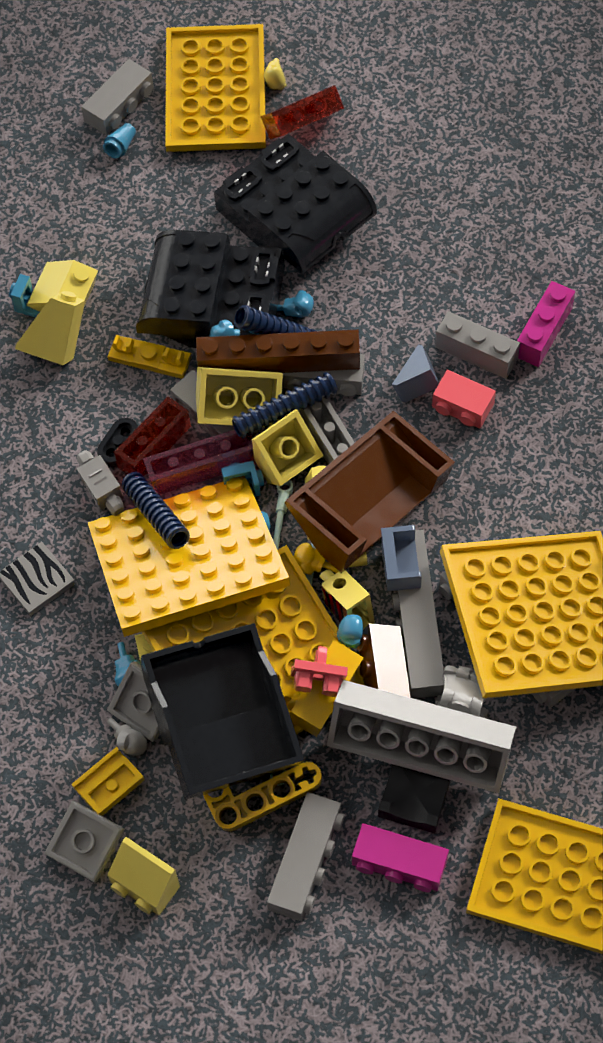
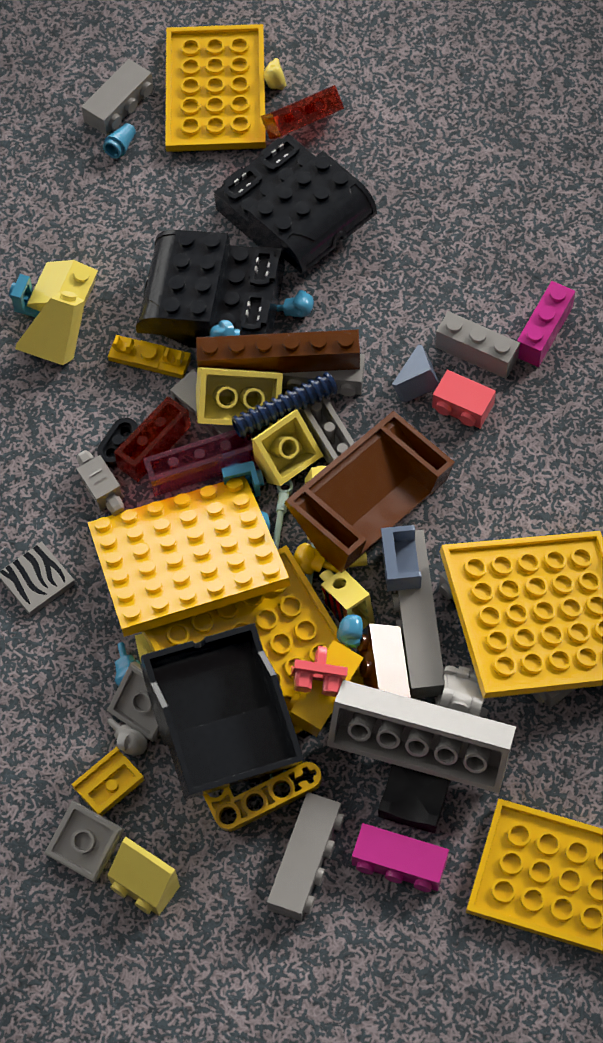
(155, 510): dark blue piece -> none
(263, 323): dark blue piece -> none

